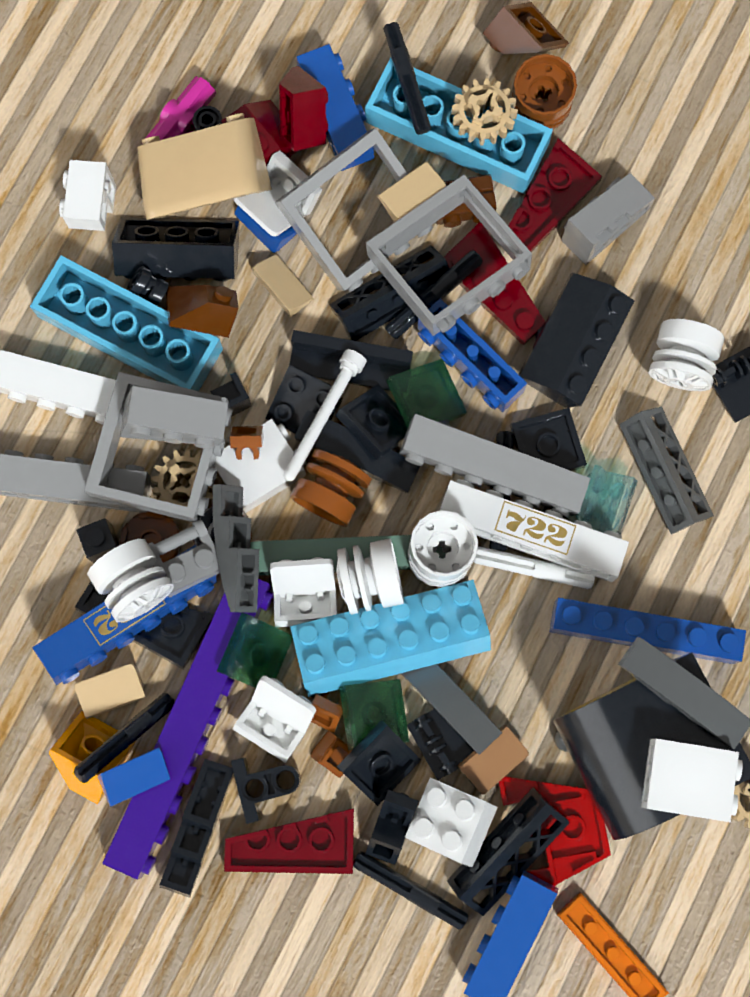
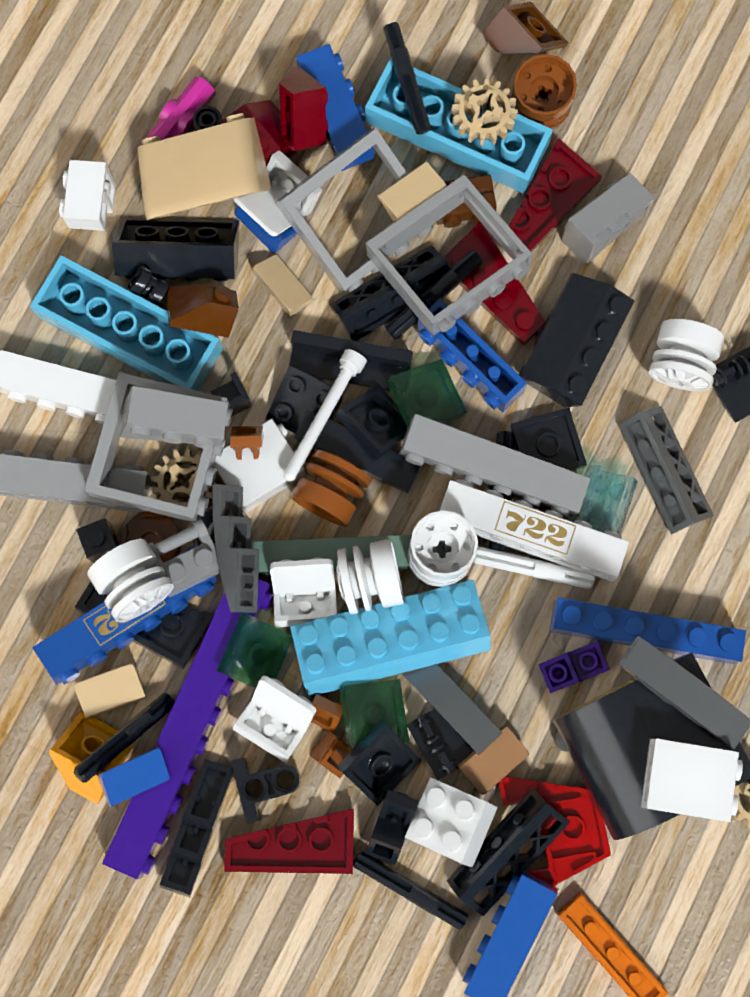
(574, 666): none -> dark purple slope

